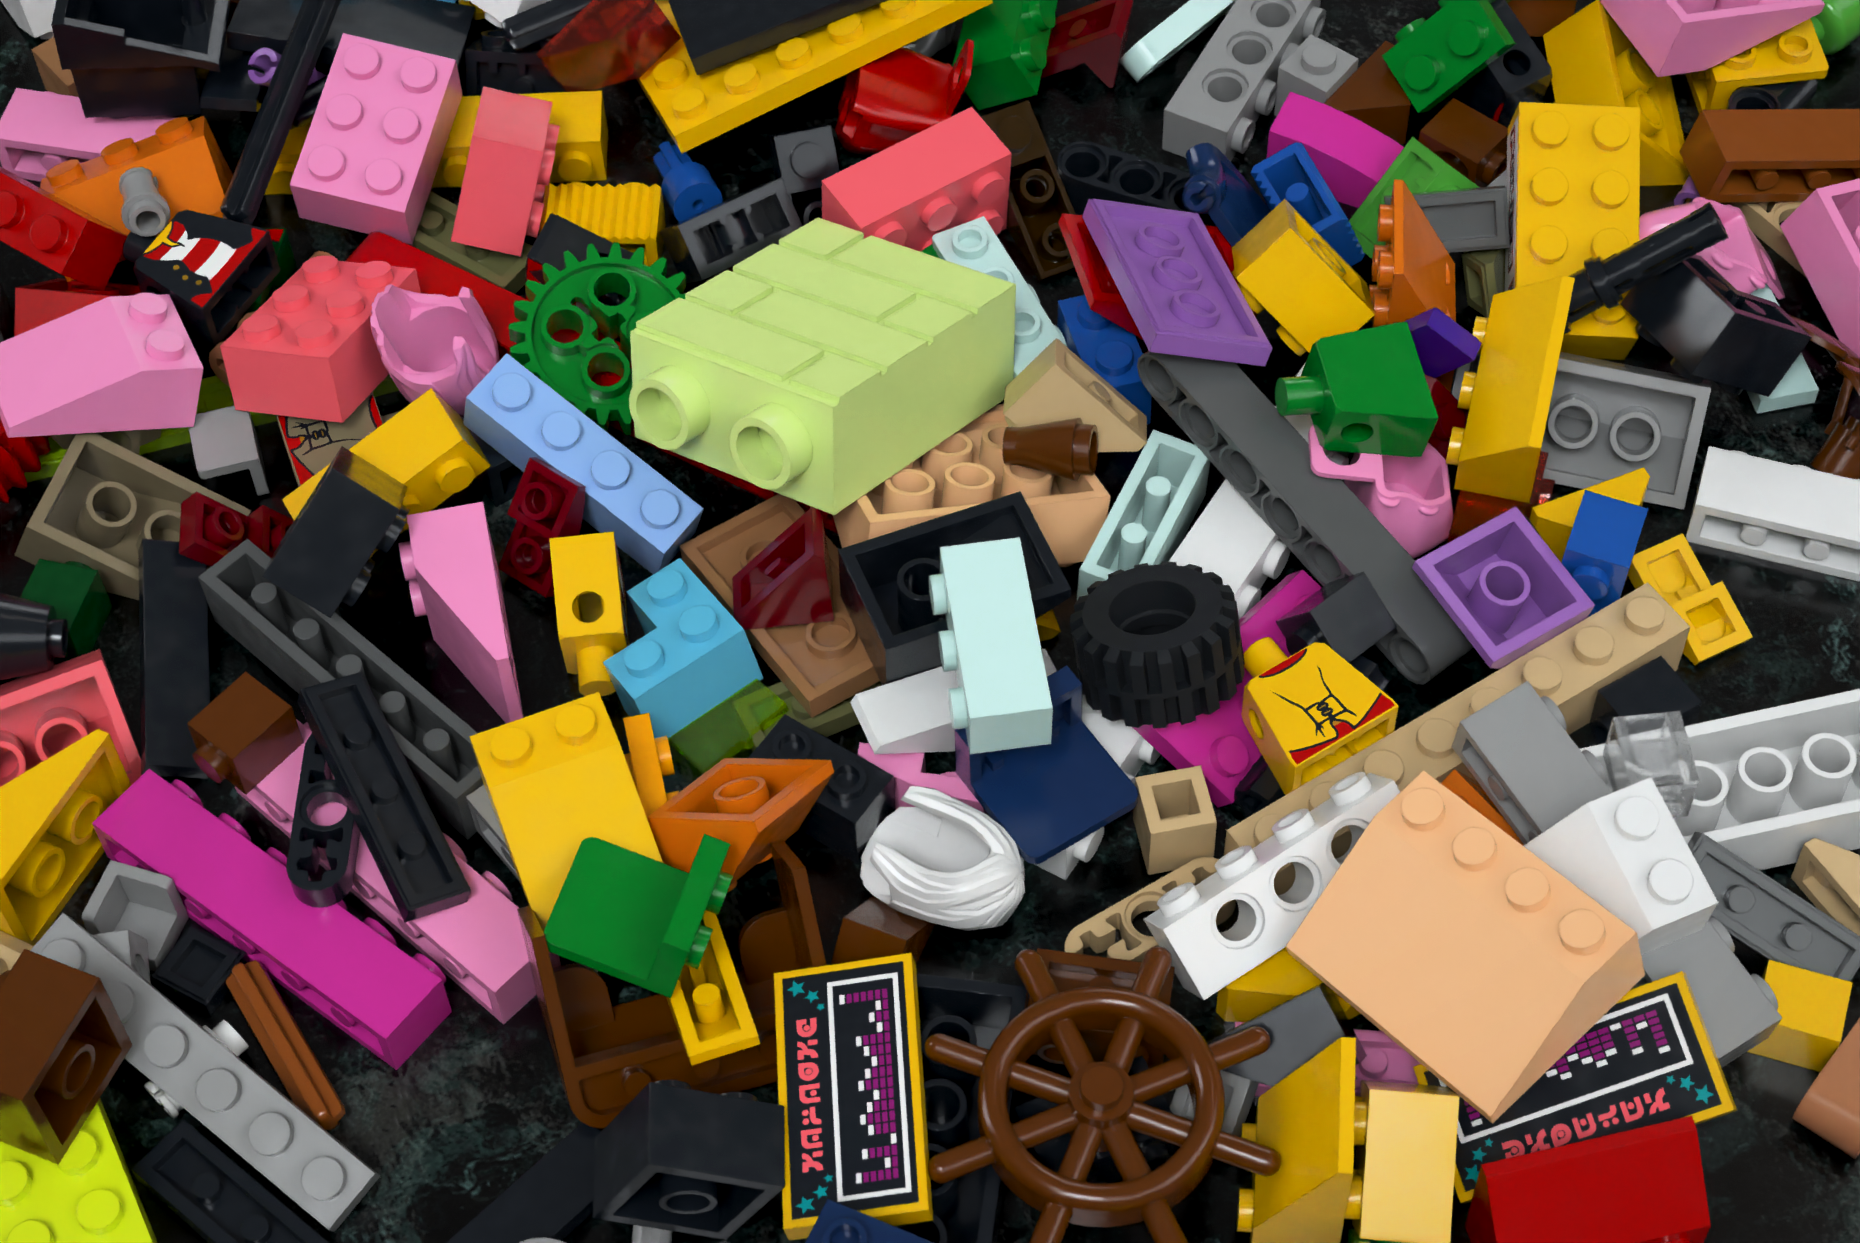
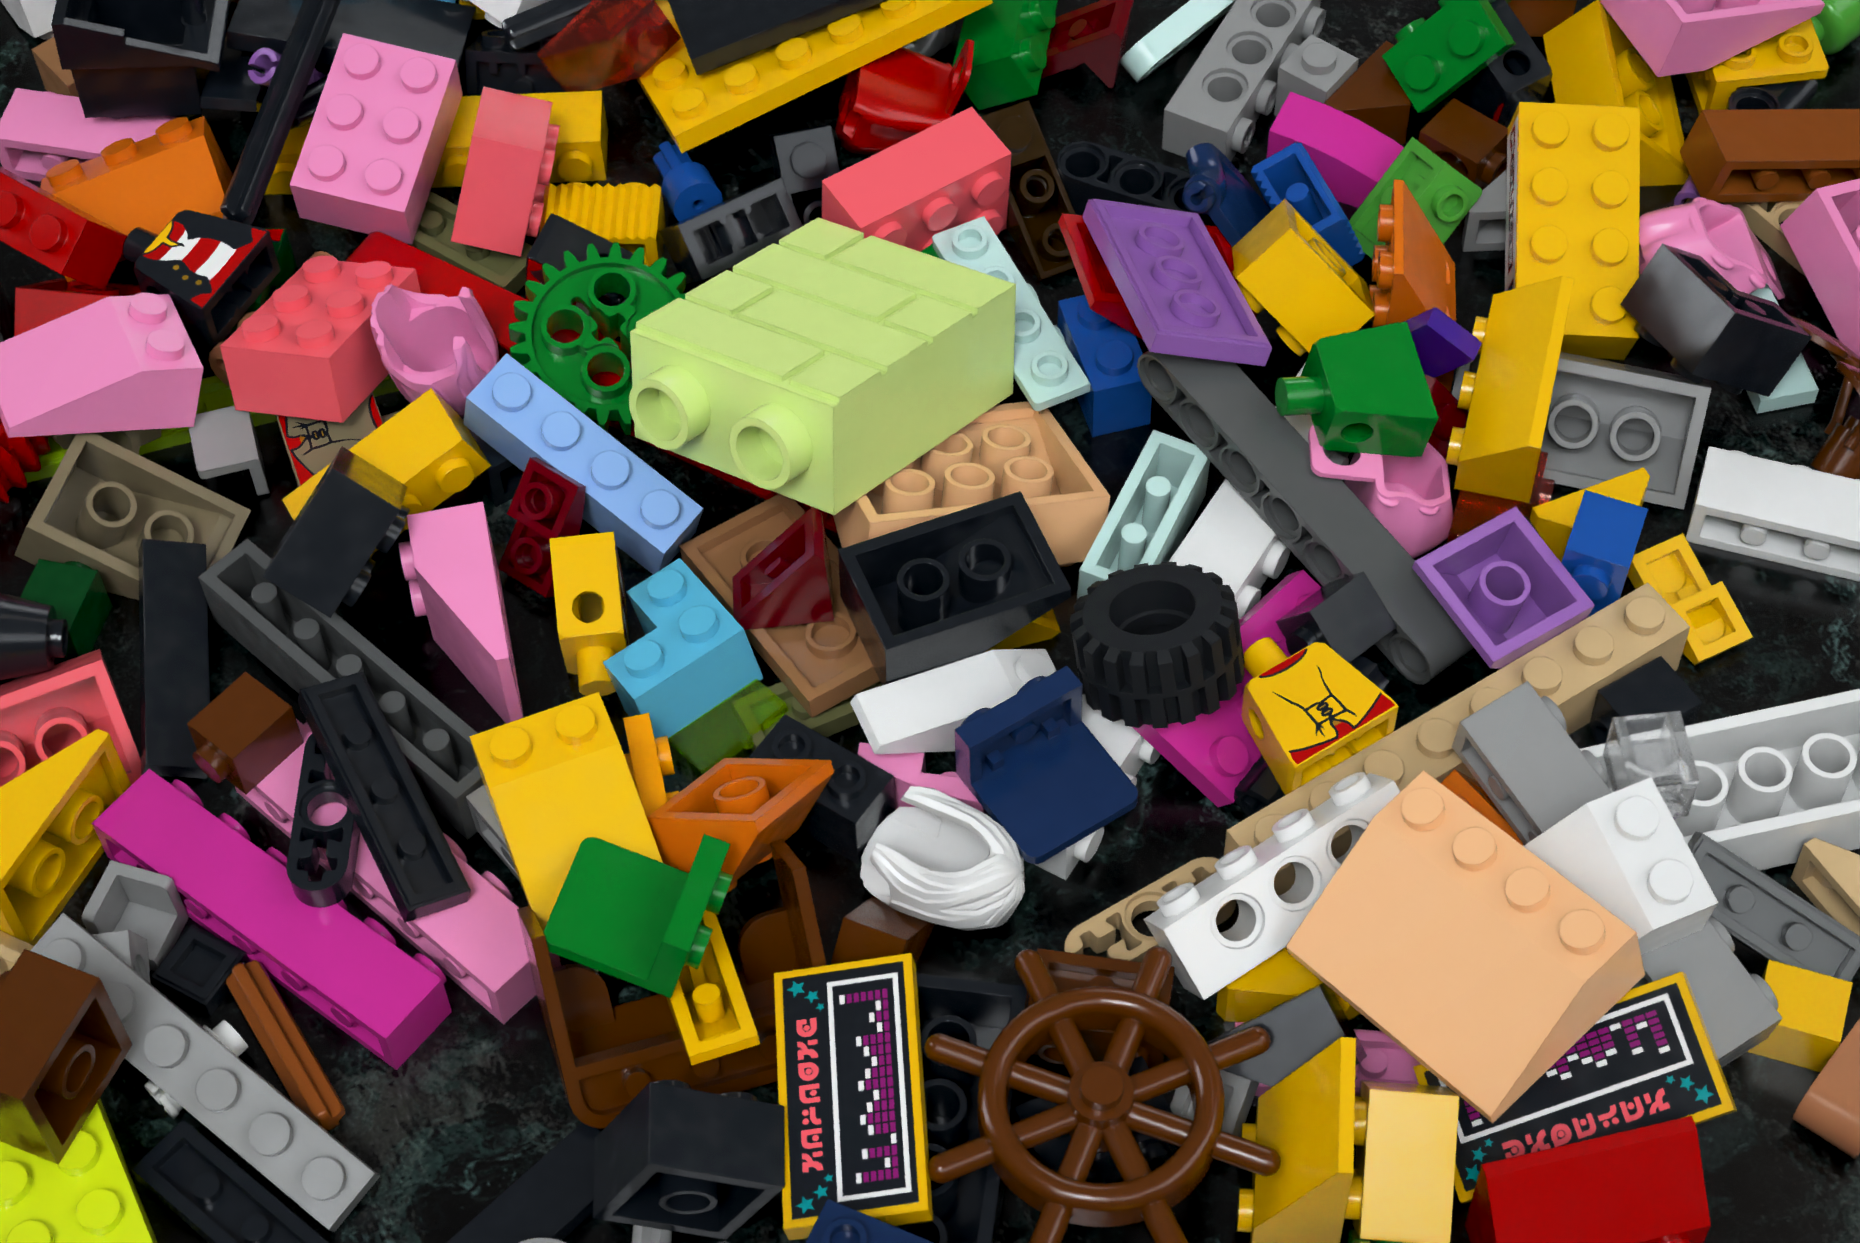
(143, 208): light grey pin -> none
(213, 529): dark red slope -> none
(992, 646): light aqua brick -> none
(1054, 448): reddish brown cone -> none
(1065, 388): tan slope -> none
(1174, 818): tan brick -> none
(1467, 217): dark grey tile -> none
(1483, 277): olive slope -> none
(1606, 280): black pin -> none

